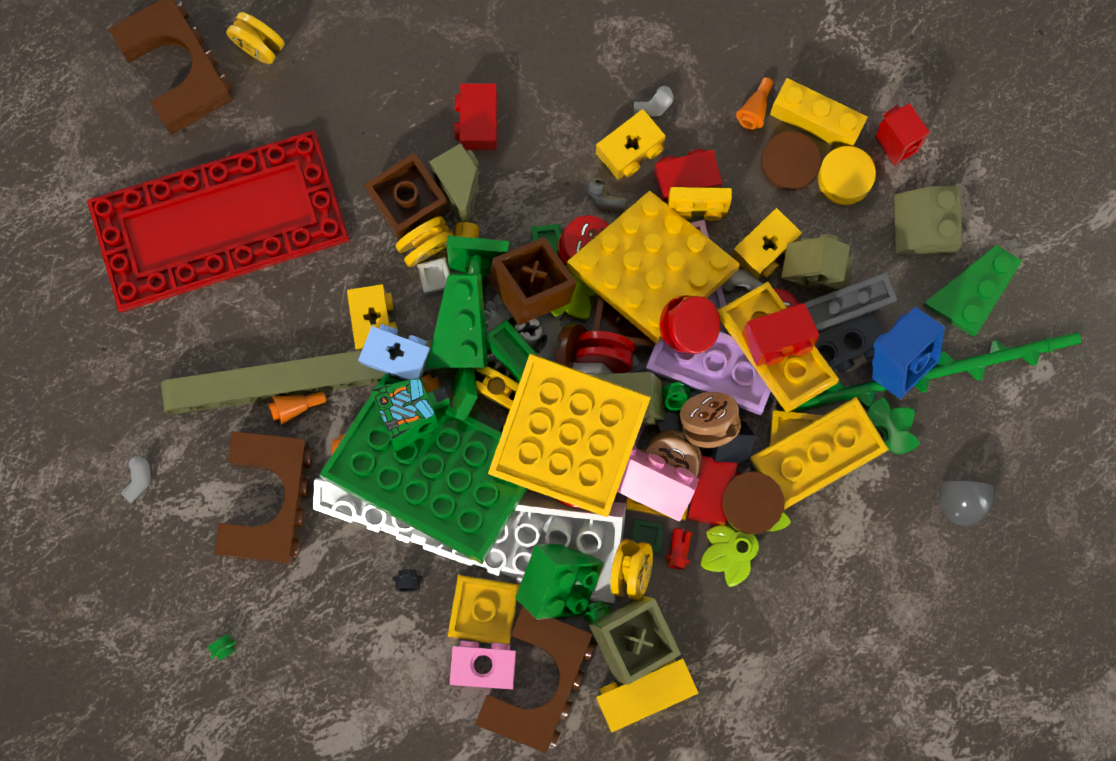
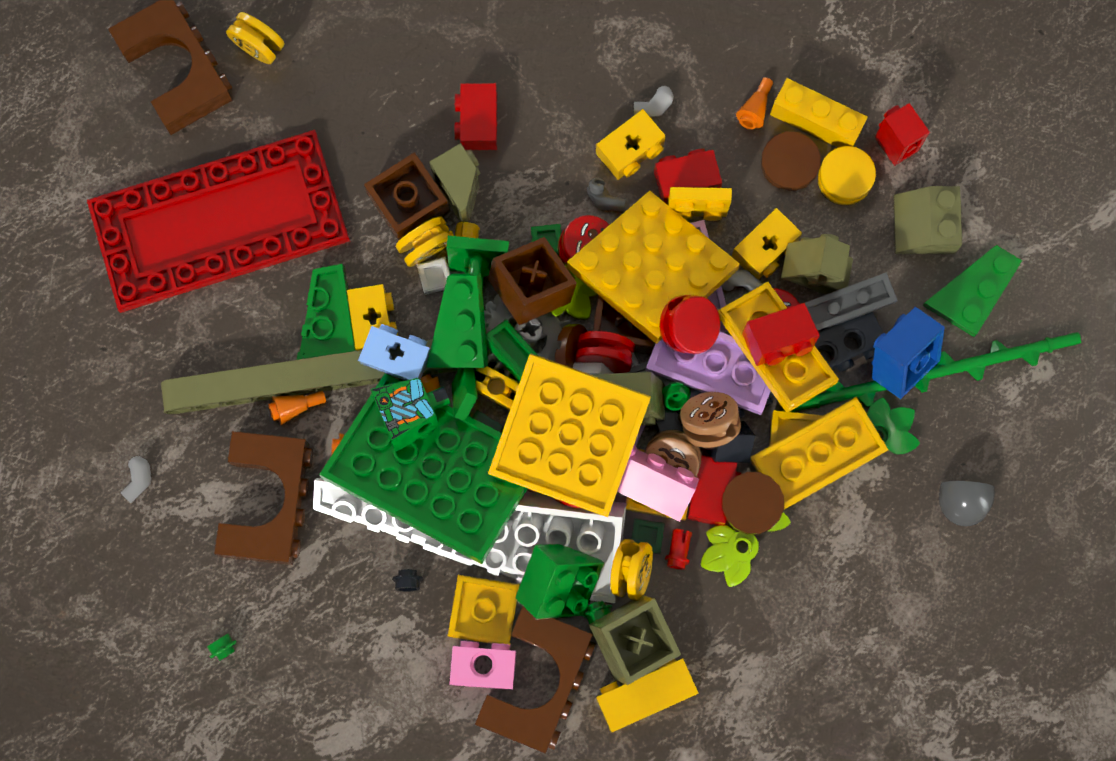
(328, 315): none -> green wing

